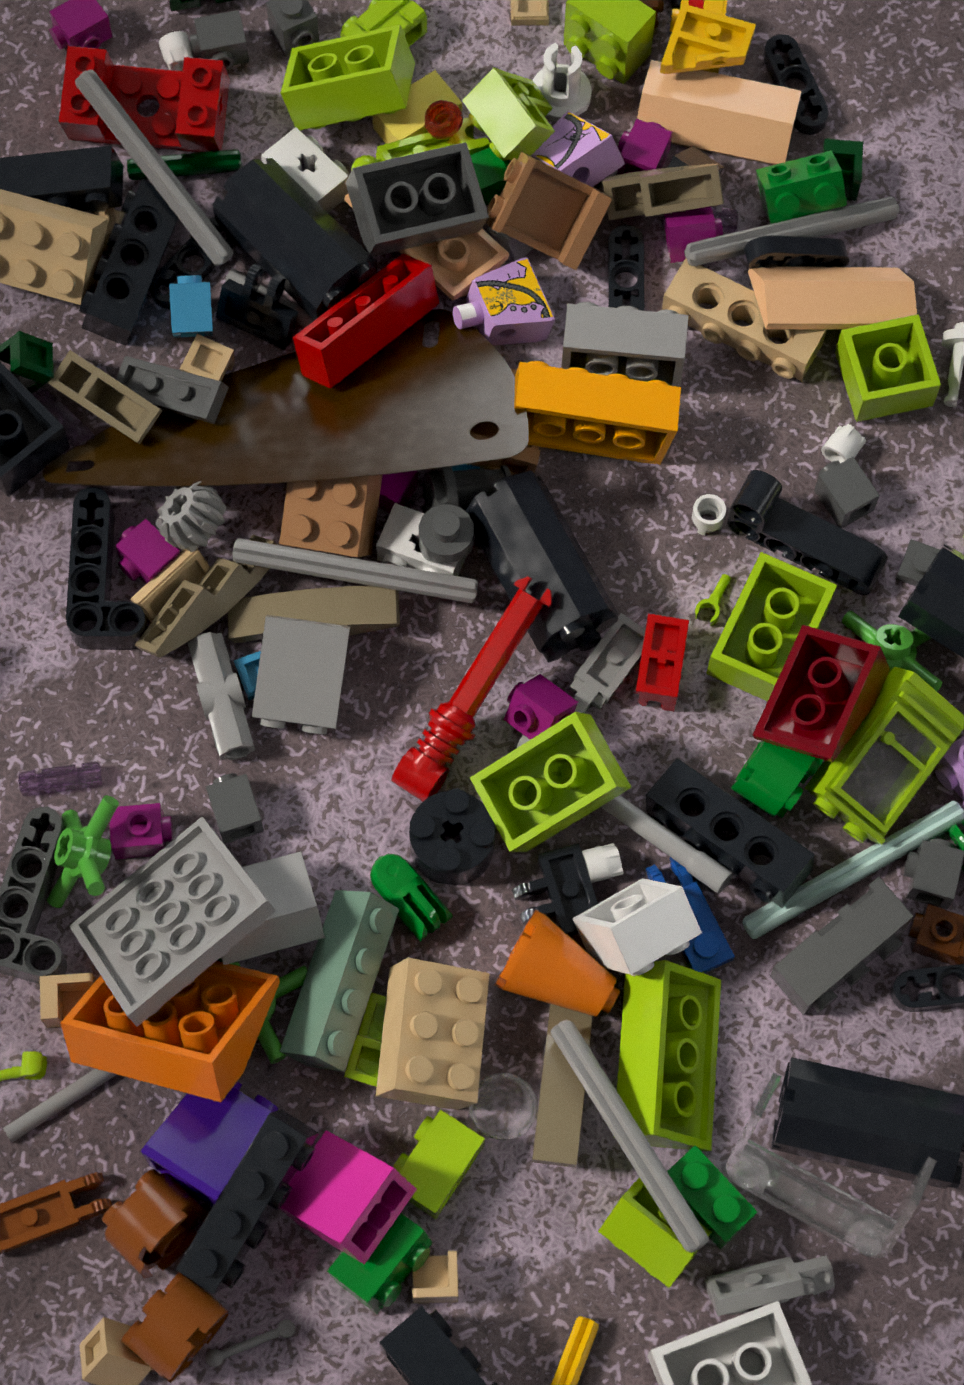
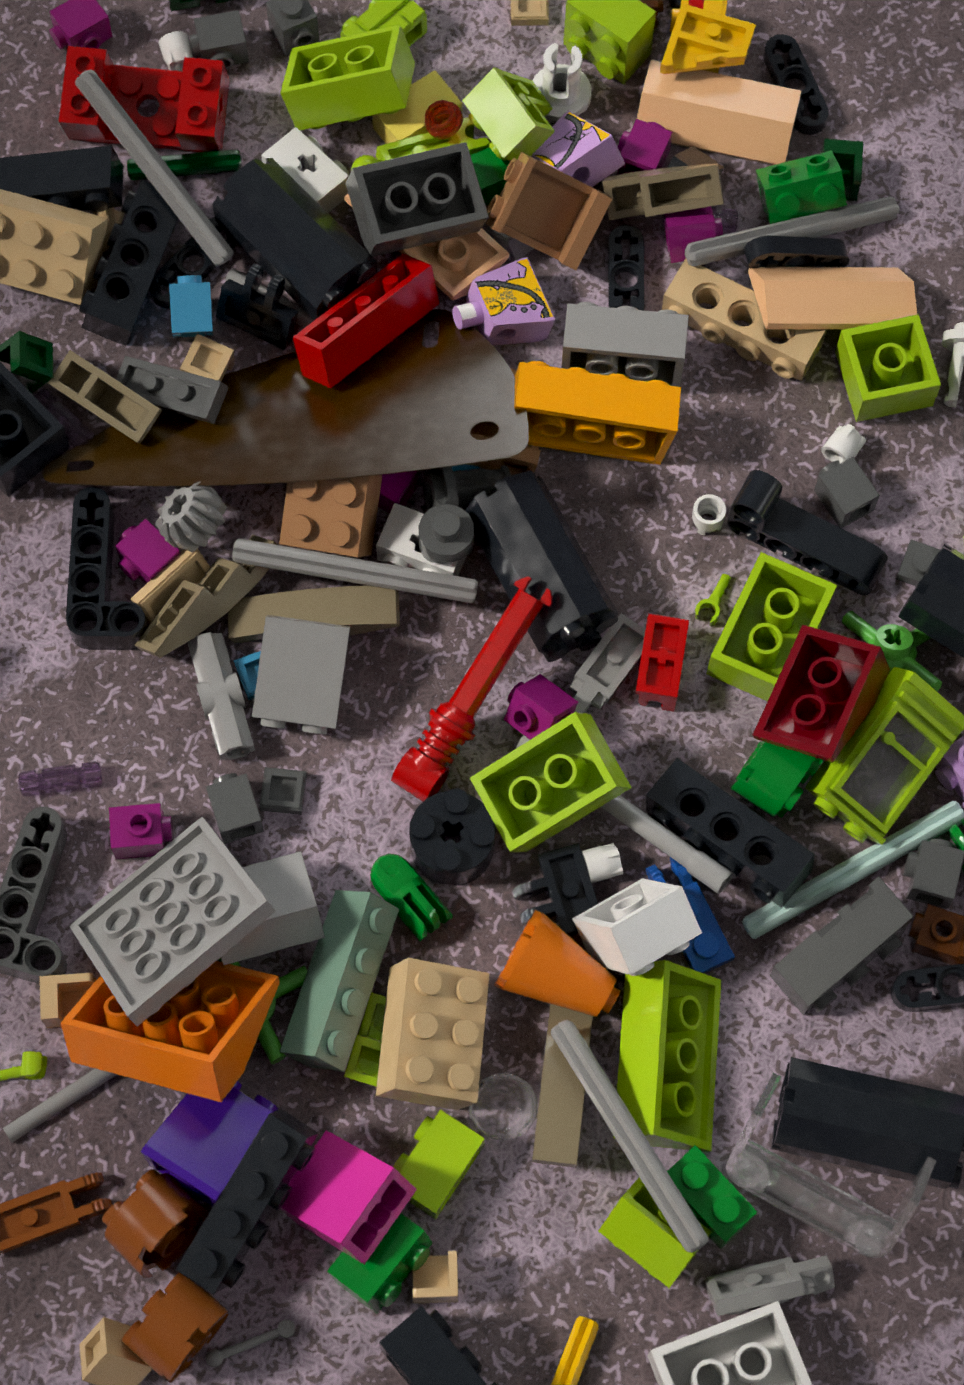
(82, 852): bright green bar -> none
(283, 790): none -> dark grey tile

